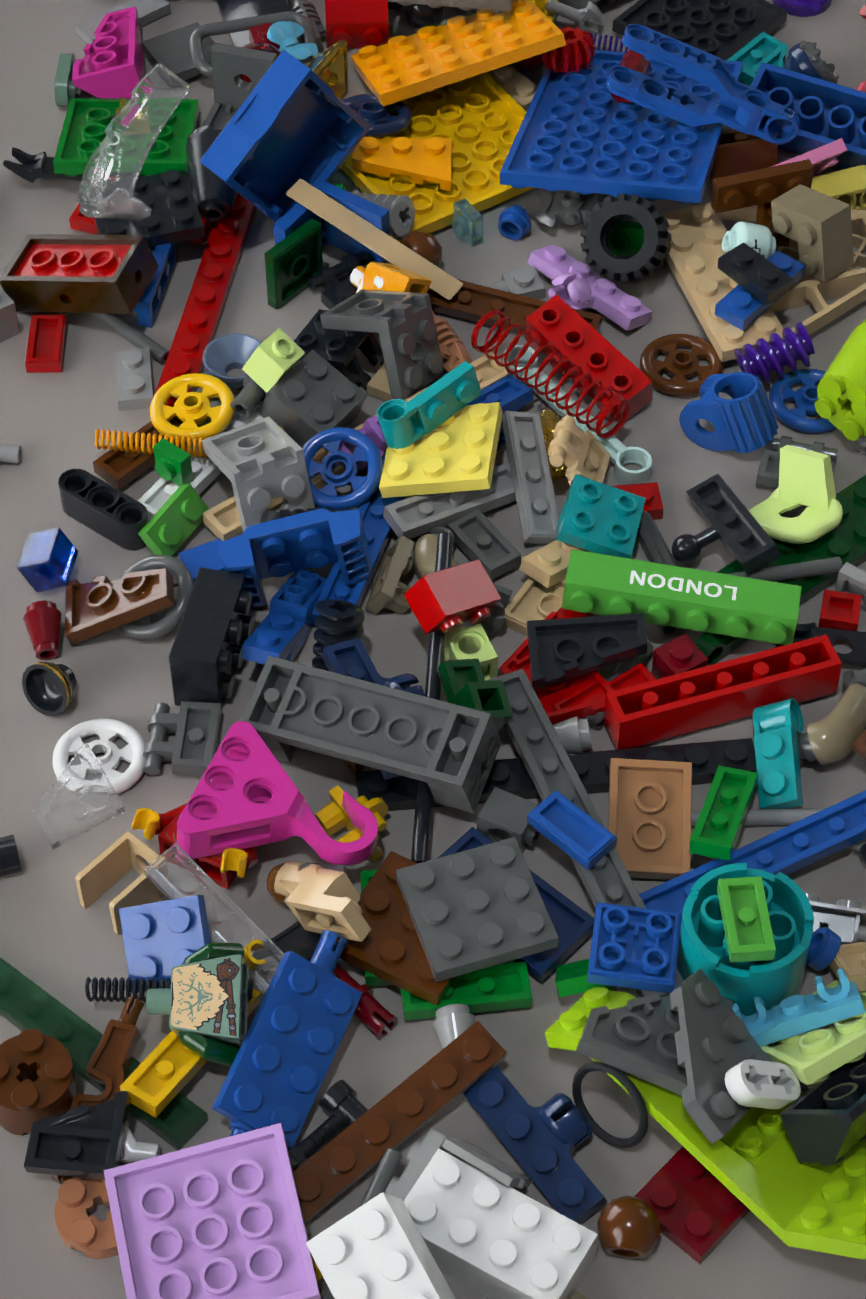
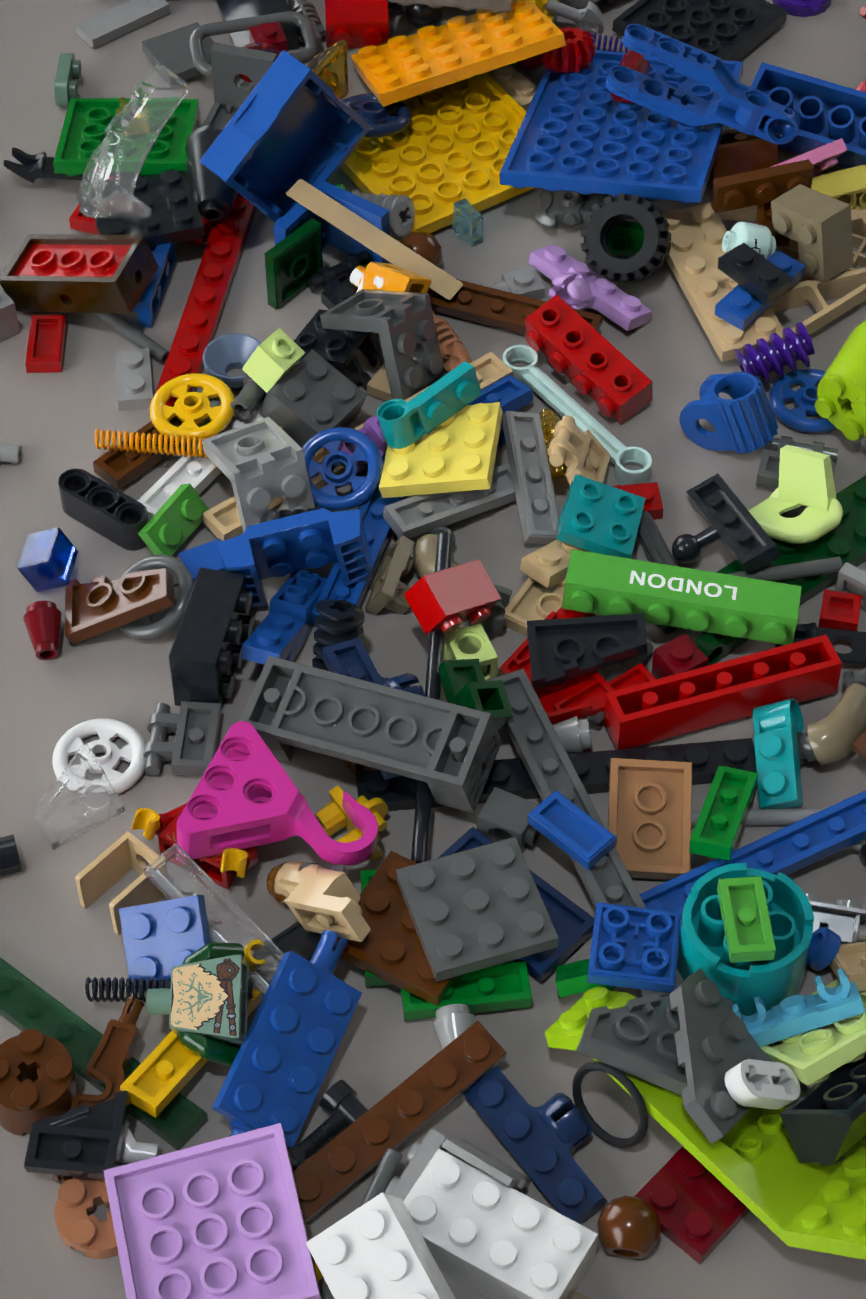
(49, 687): black piece -> none
(114, 59): dark pink wedge -> none
(172, 463): green plate -> none
(286, 36): medium azure piece -> none
(368, 1008): dark red pin -> none
(412, 157): light orange wing -> none
(484, 542): dark grey plate -> none
(500, 336): red piece -> none
(514, 222): blue plate -> none
(679, 363): reddish brown plate -> none
(761, 49): teal wing -> none
(806, 60): hair -> none

